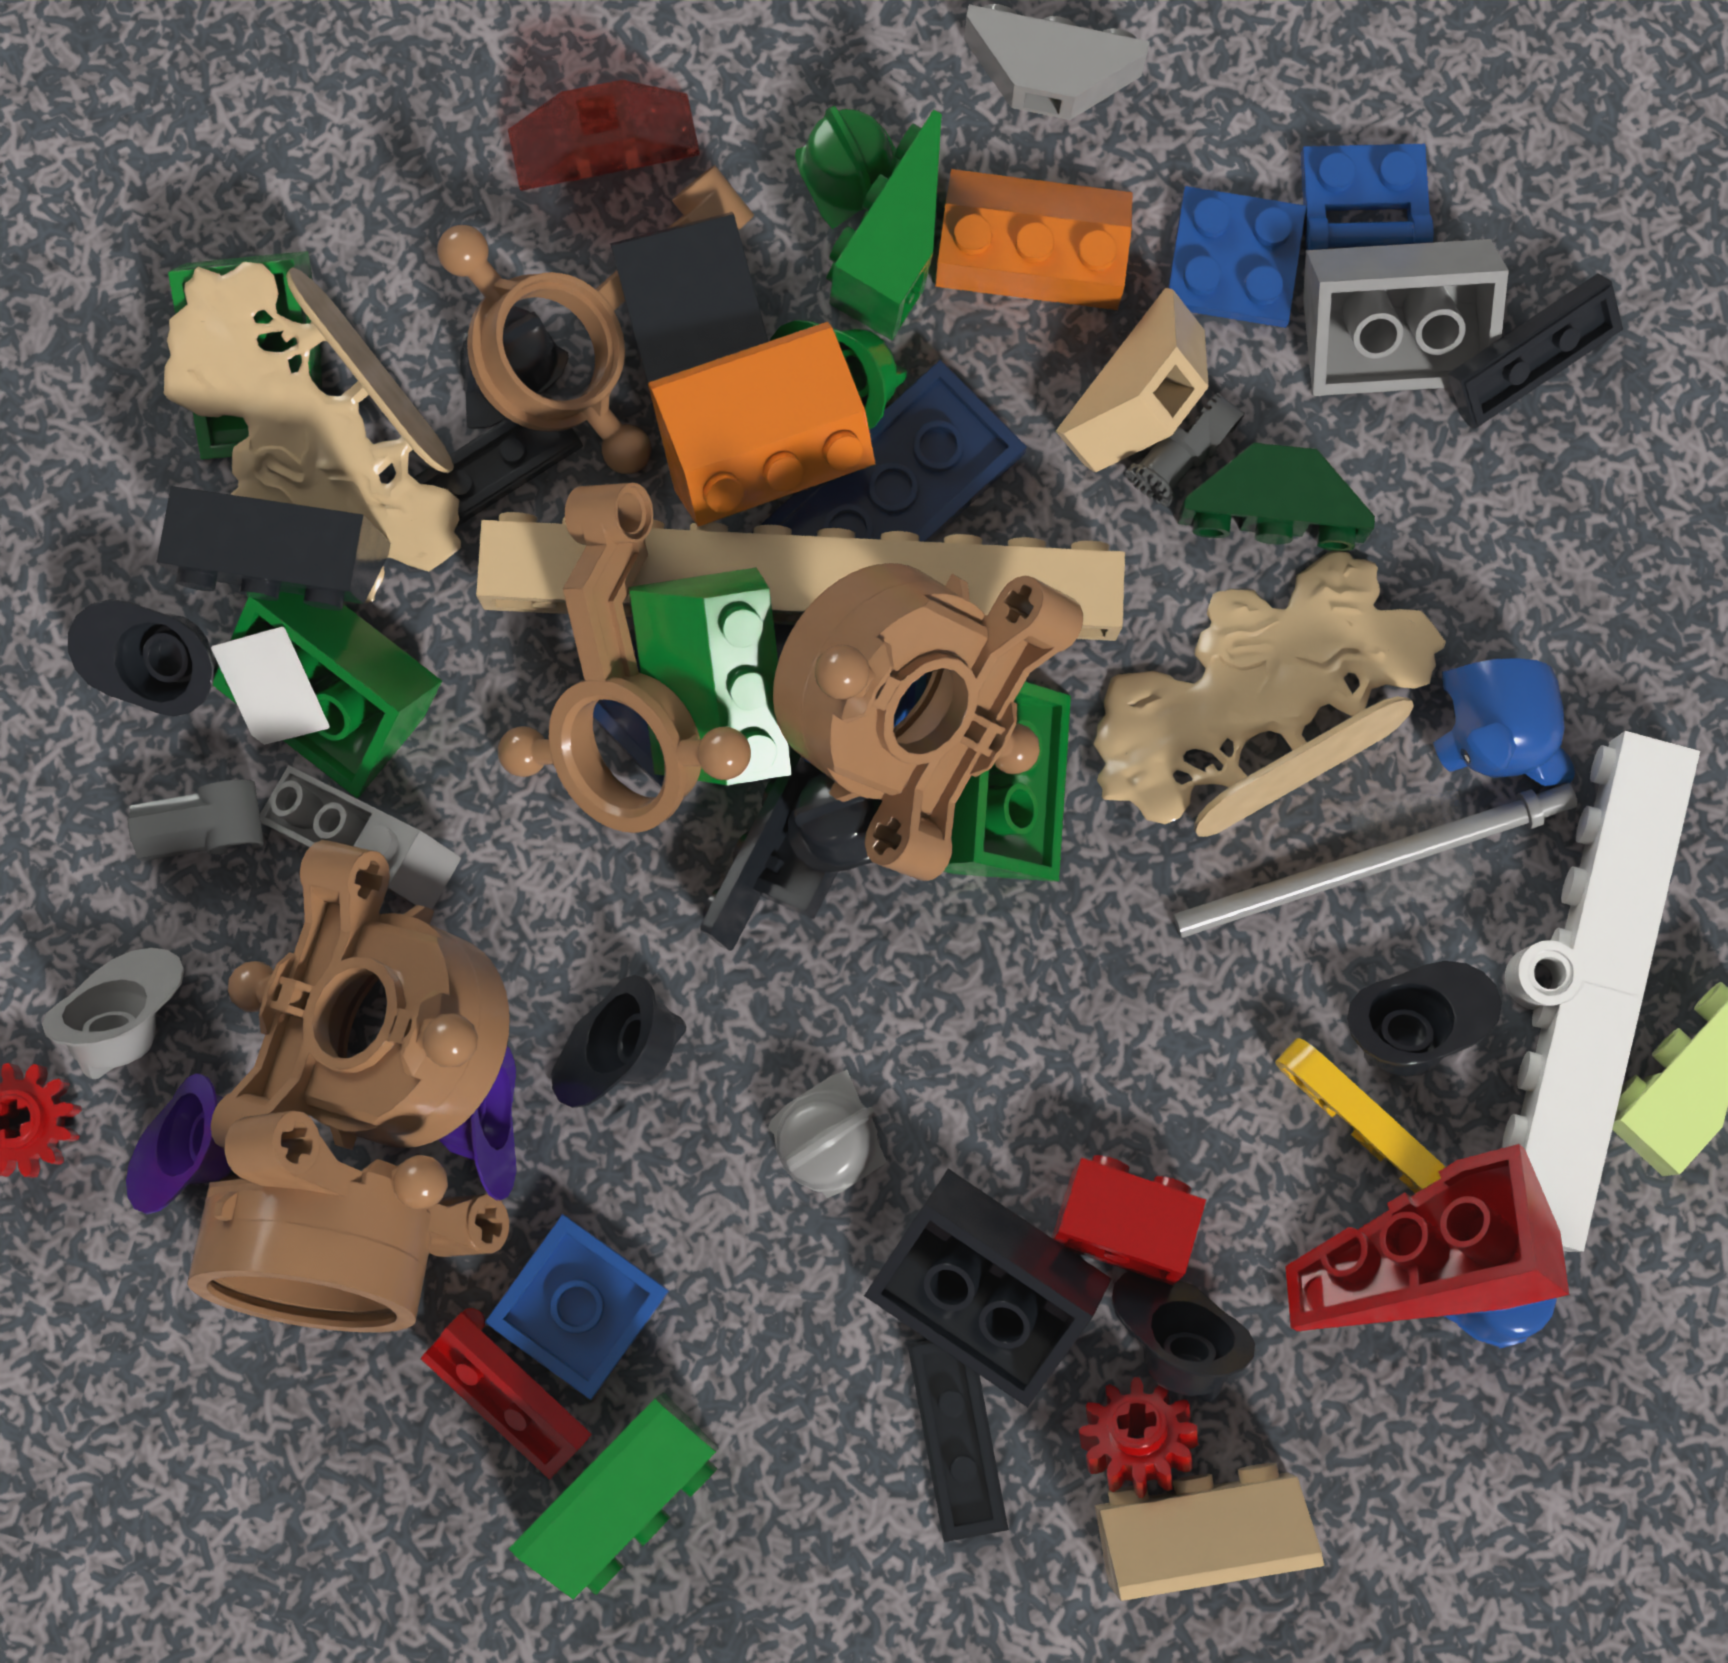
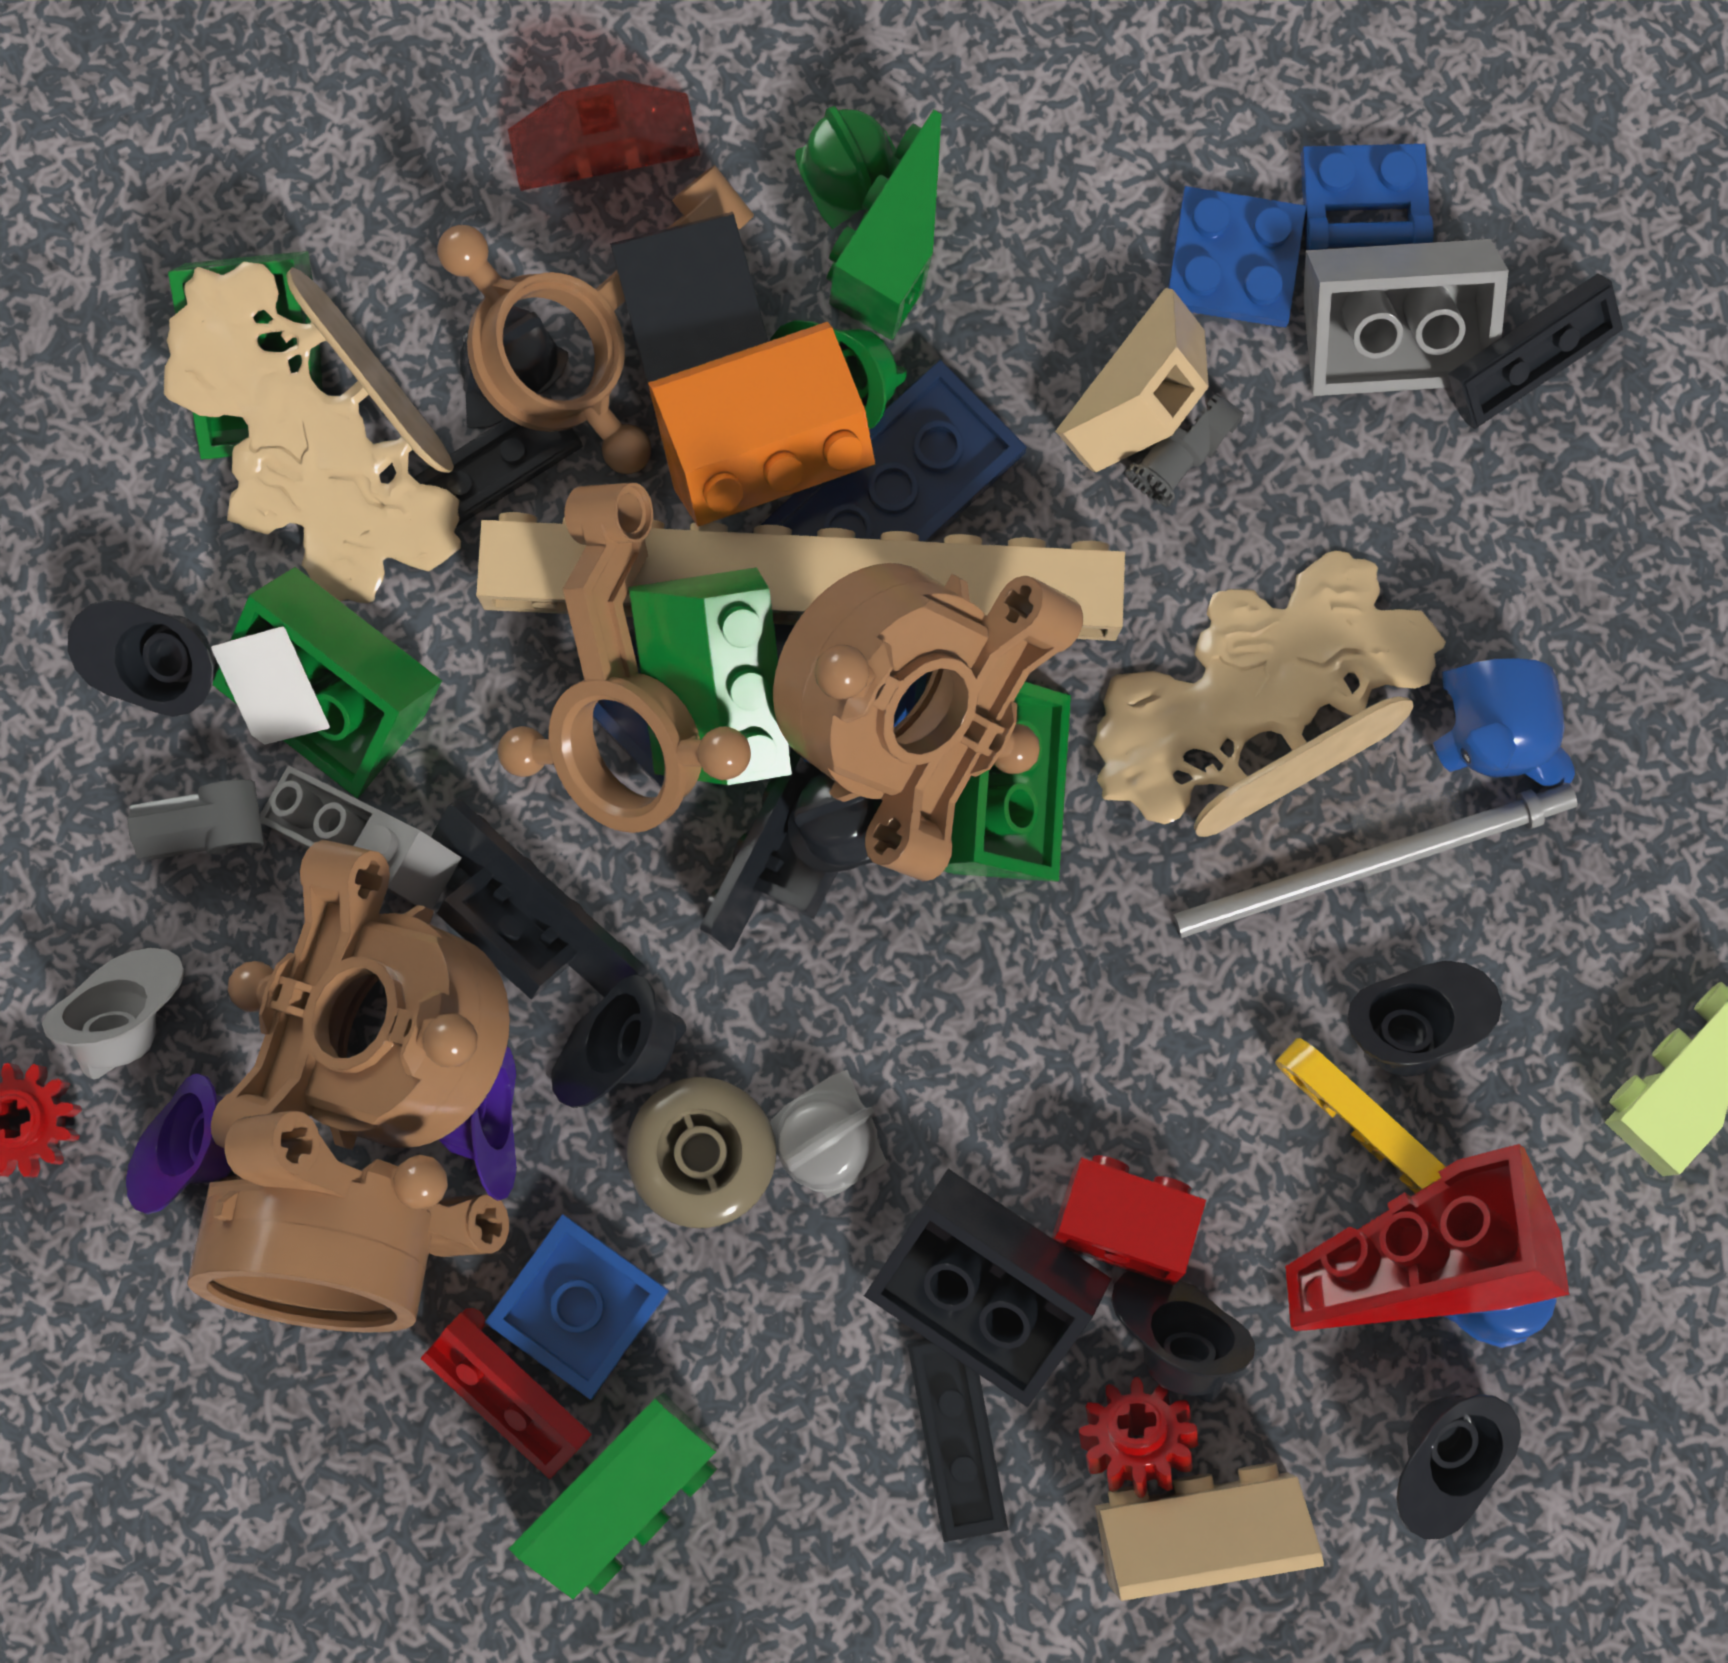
(270, 548): black slope -> none
(521, 915): none -> black bracket
(701, 1152): none -> dark tan hat
(1035, 239): orange slope -> none
(1050, 61): light grey slope -> none
(1278, 497): dark green slope -> none
(1454, 1460): none -> black piece
(1597, 971): white hinge -> none

